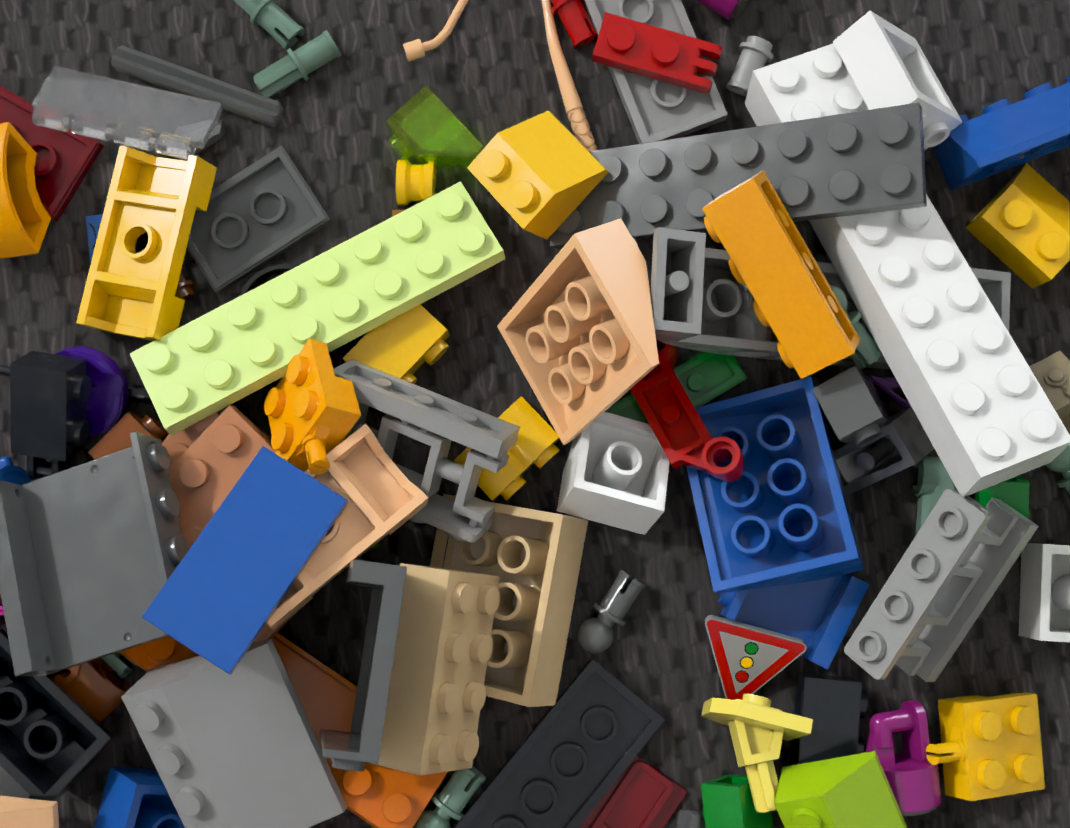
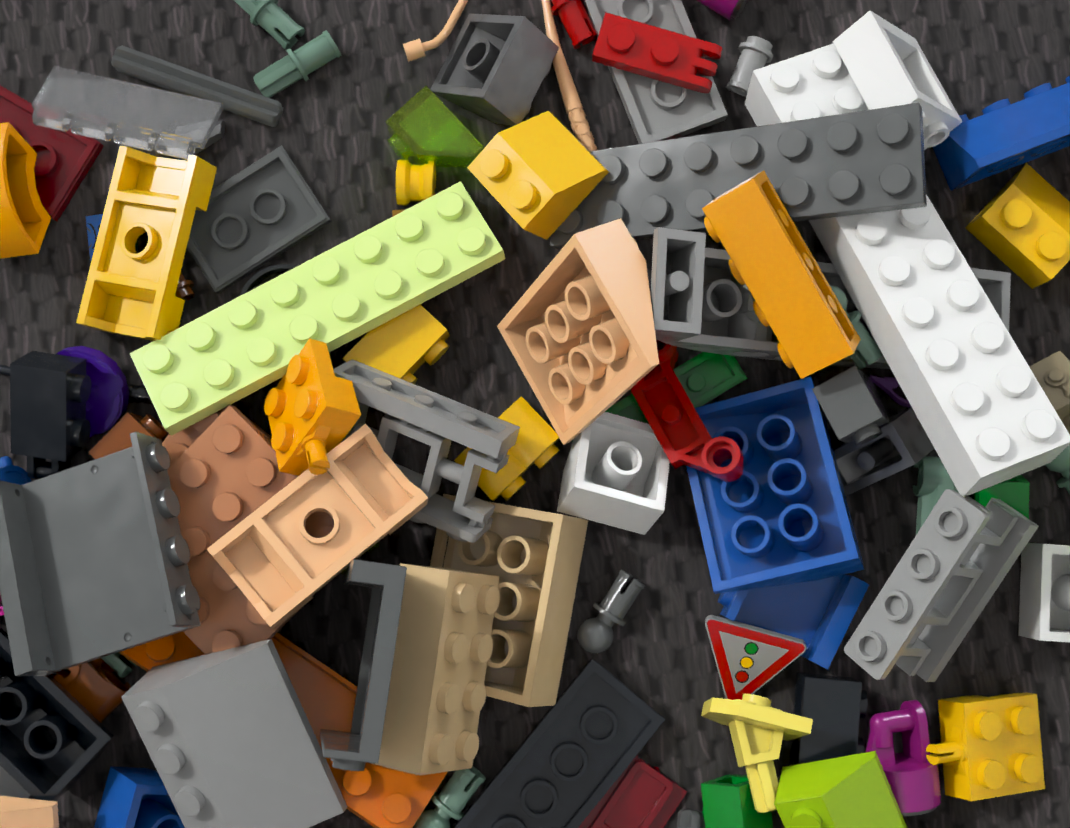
(245, 560): blue tile -> none
(496, 67): none -> flat silver slope

